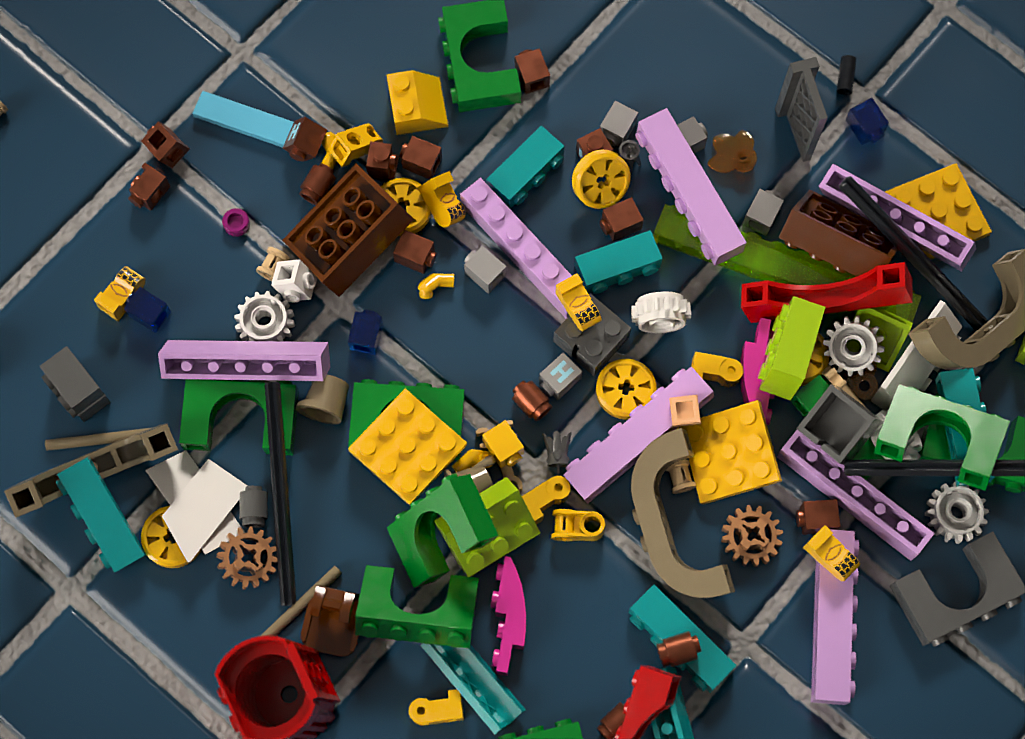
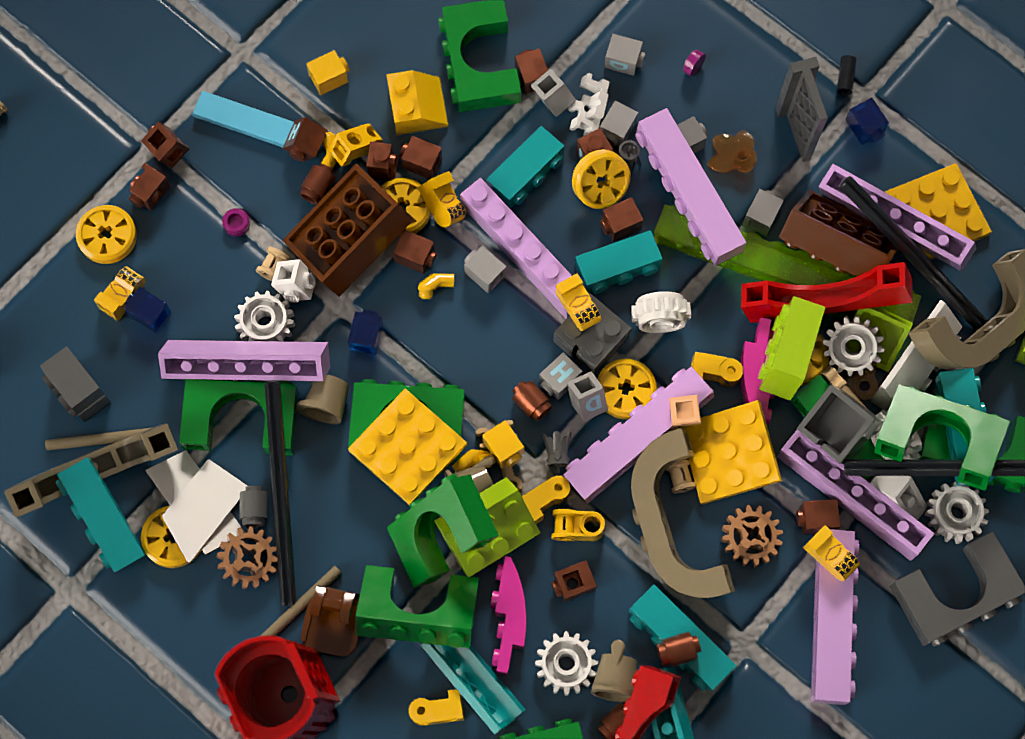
(106, 218): none -> yellow wheel
(328, 72): none -> yellow brick
(553, 92): none -> light grey brick
(571, 648): none -> white gear
(581, 574): none -> copper brick
(587, 396): none -> light grey brick
(596, 104): none -> white piece
(615, 675): none -> dark tan hat
(624, 55): none -> light grey brick
(694, 62): none -> magenta tile
(901, 491): none -> white slope

